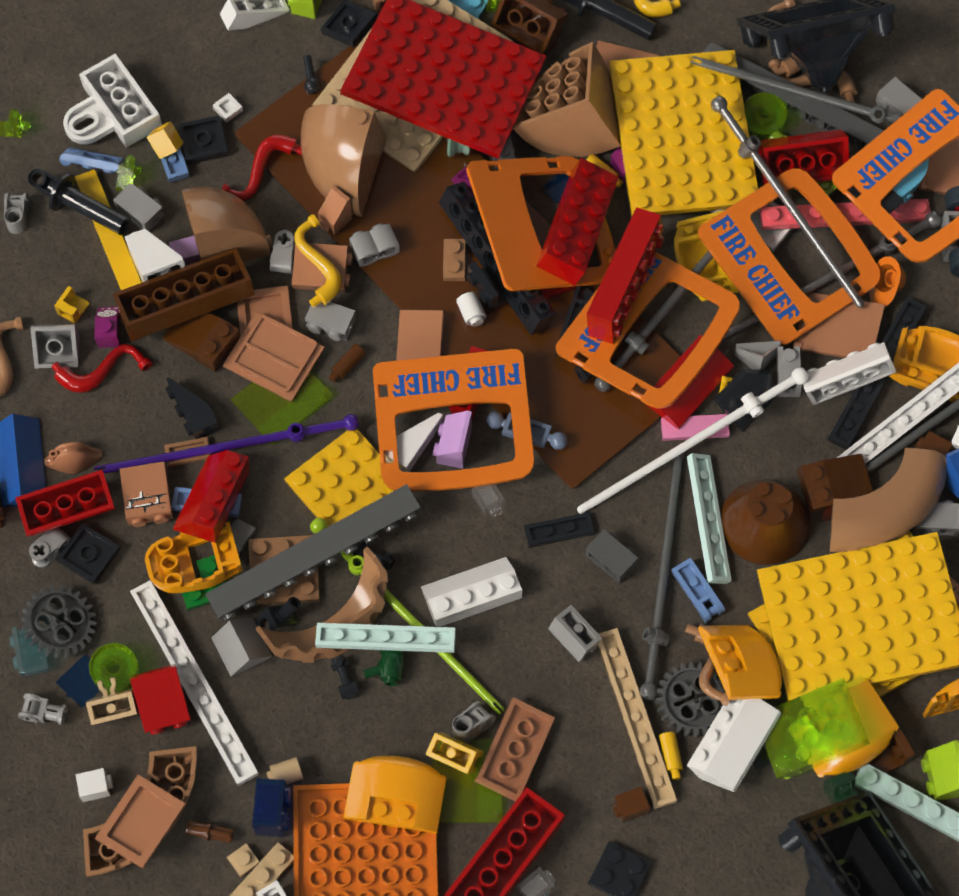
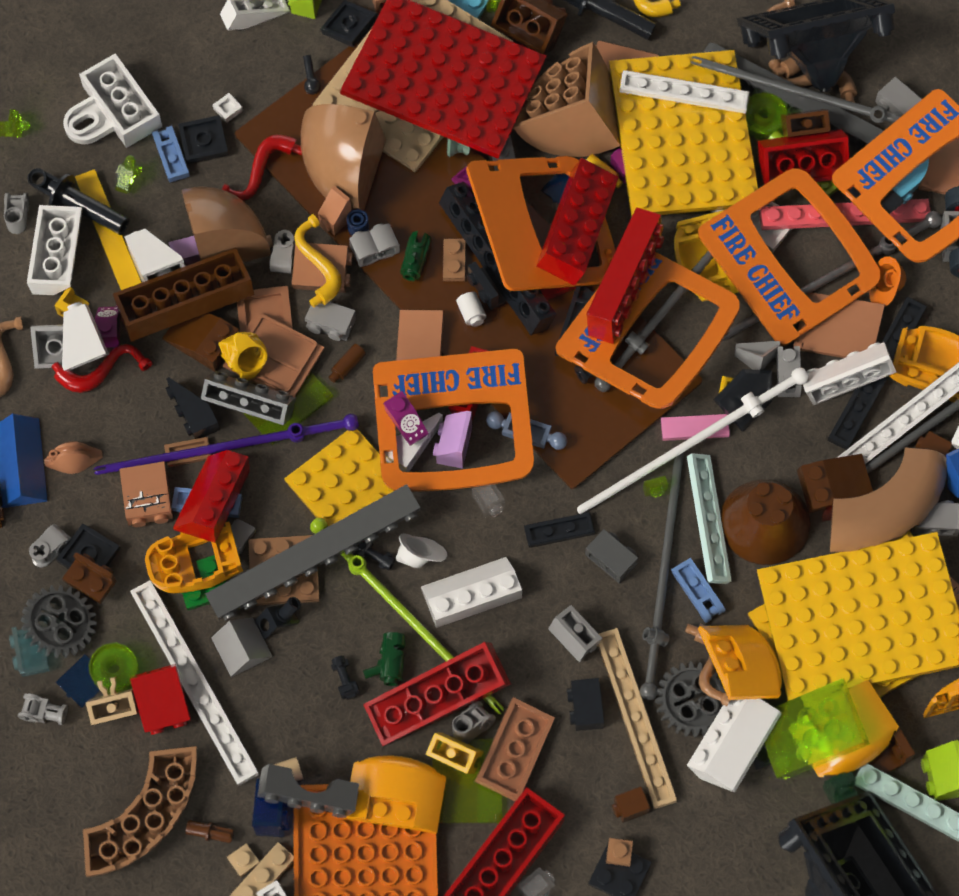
(54, 249): none -> white slope
(65, 503): red slope -> none
(80, 337): none -> white slope
(90, 160): medium blue plate -> none
(90, 577): none -> reddish brown bracket
(94, 784): white brick -> none
(139, 207): light grey brick -> none
(140, 821): nougat piece -> none
(165, 140): yellow panel -> none
(241, 354): none -> yellow piece
(248, 397): none -> dark grey brick
(280, 785): none -> dark grey arch
(360, 609): medium nougat windscreen -> none
(361, 221): none -> dark blue wheel
(385, 637): light aqua plate -> none
(405, 418): none -> magenta slope
(415, 256): none -> dark green piece
(418, 550): none -> white piece
(437, 693): none -> red slope
(586, 703): none -> black brick
(619, 852): none -> medium nougat plate
(655, 487): none -> clear neon green plate
(671, 754): yellow cylinder -> none
(684, 91): none -> white tile
(698, 390): red slope -> none
(749, 148): flat silver bar -> none
(805, 122): none -> reddish brown brick

